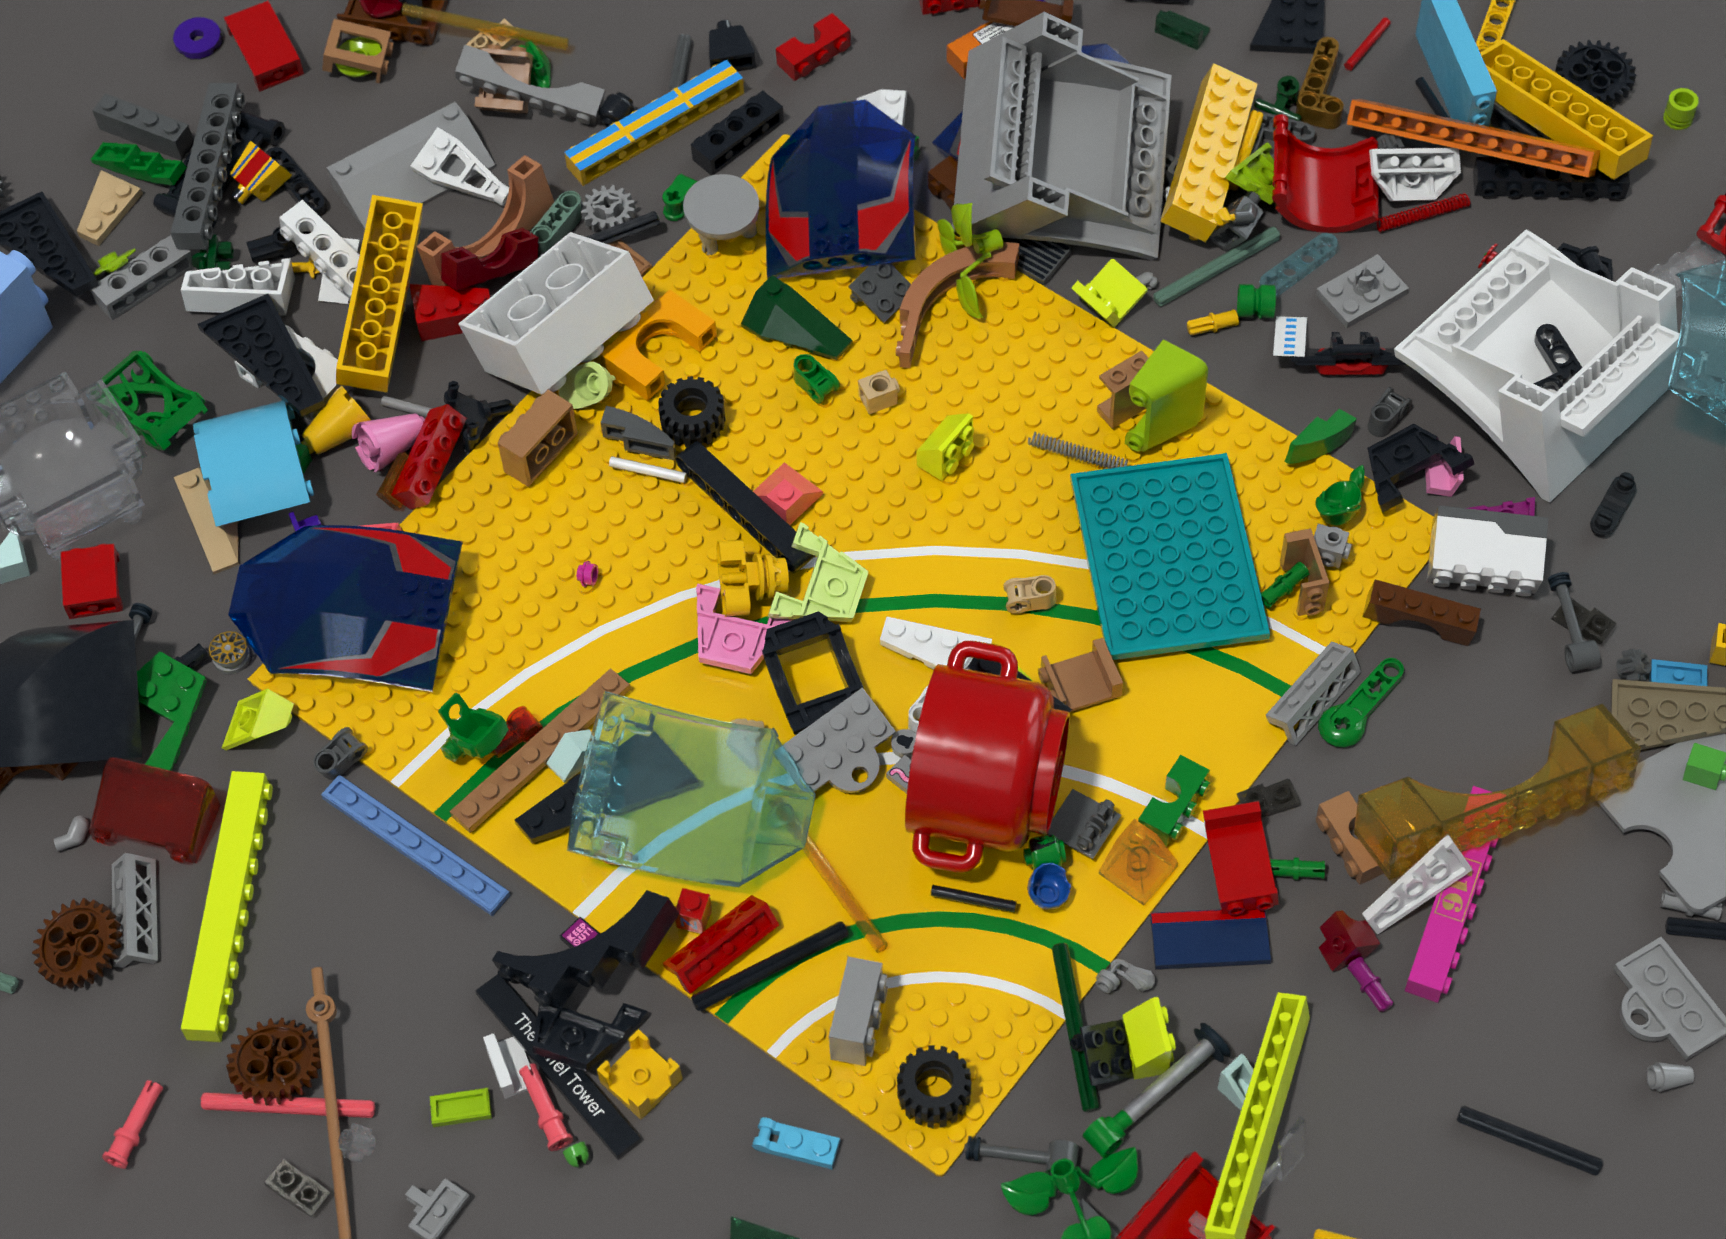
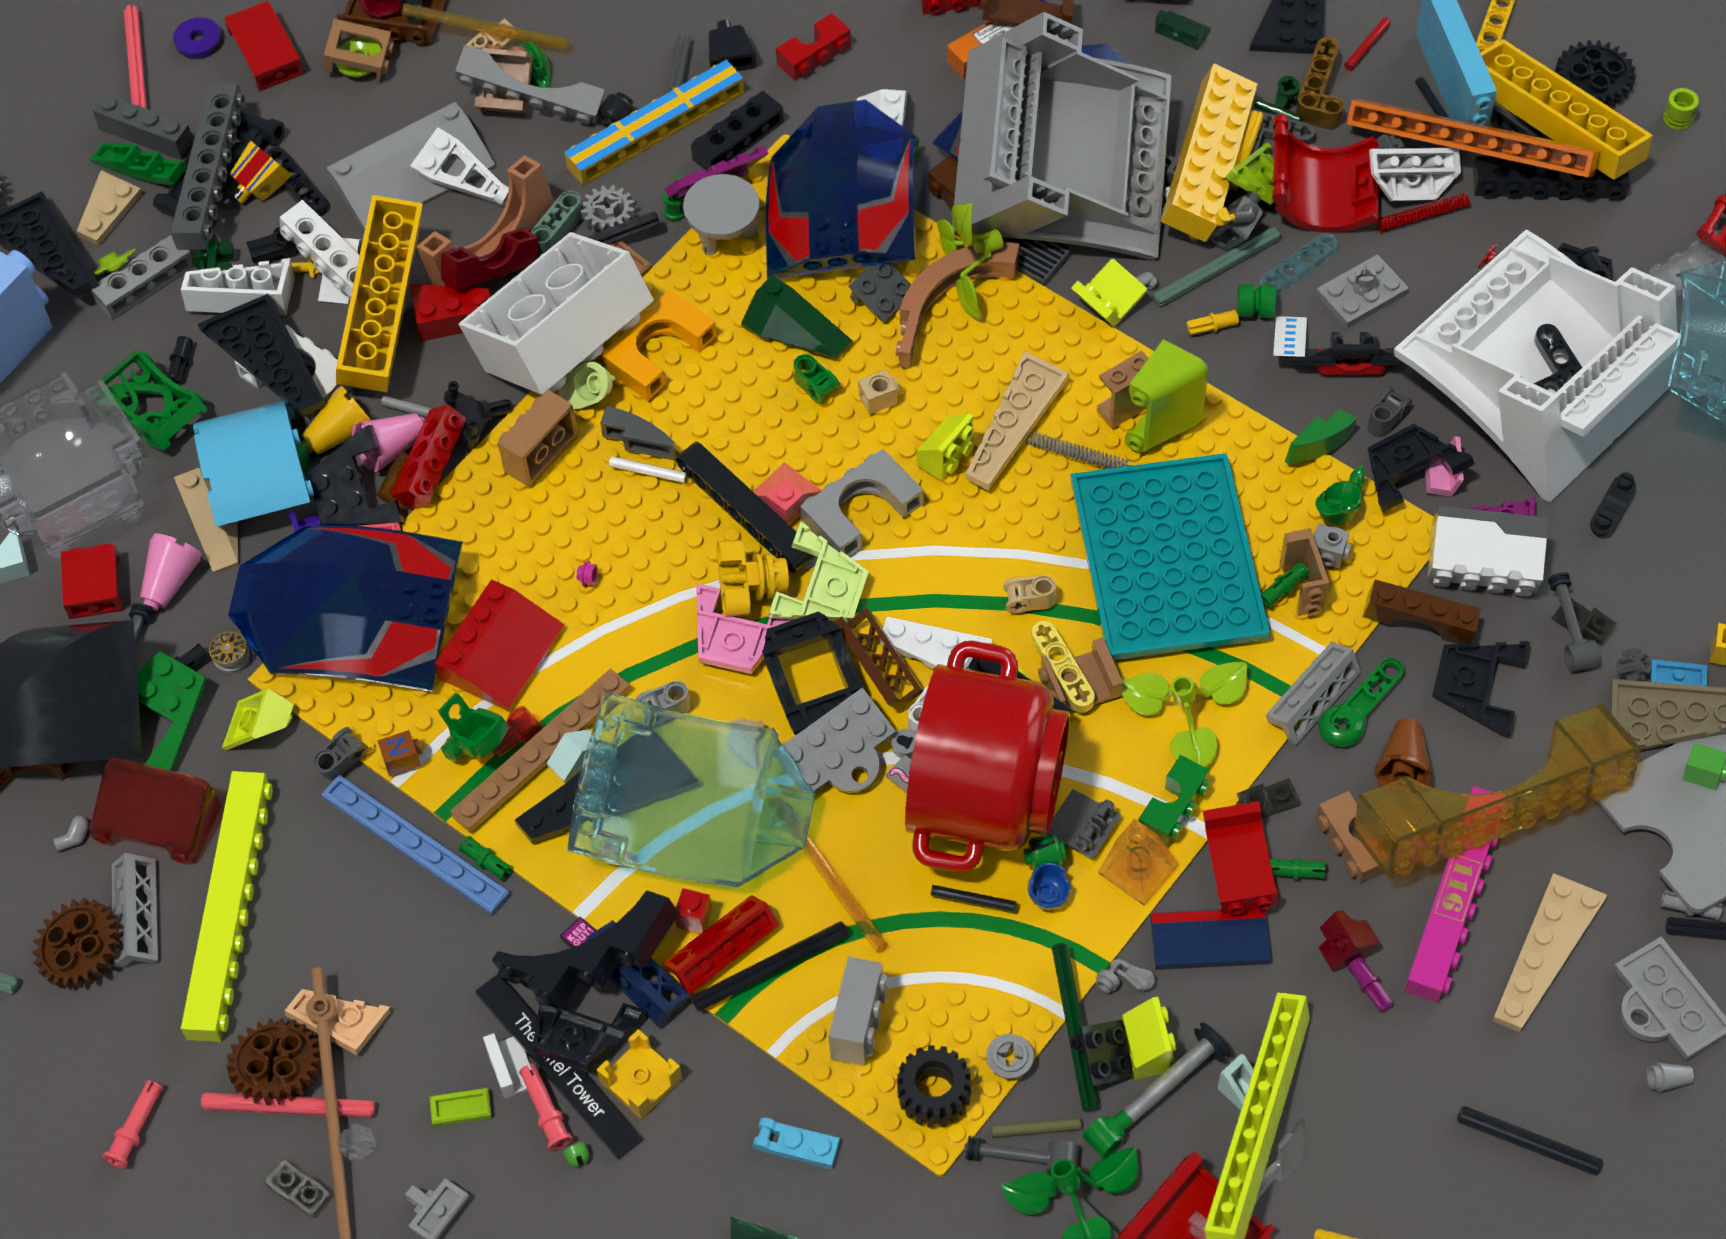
(135, 58): none -> coral axle
(166, 569): none -> bright pink cone
(179, 358): none -> black axle
(341, 490): none -> black wing
(352, 1024): none -> light nougat wing
(400, 752): none -> dark orange brick
(485, 858): none -> green pin
(498, 646): none -> red slope
(644, 992): none -> dark blue fence
(664, 694): none -> light grey piece
(689, 395): black tyre -> none
(737, 166): none -> magenta wing
(870, 661): none -> reddish brown fence
(876, 476): none -> light grey arch
(1000, 1047): none -> light grey gear
(1022, 406): none -> tan wing
(1036, 1127): none -> olive bar
(1062, 666): none -> light yellow beam
(1149, 690): none -> lime plant
(1404, 755): none -> dark orange cone
(1427, 878): white wing -> none
(1466, 679): none -> black wing
(1554, 934): none -> tan wing

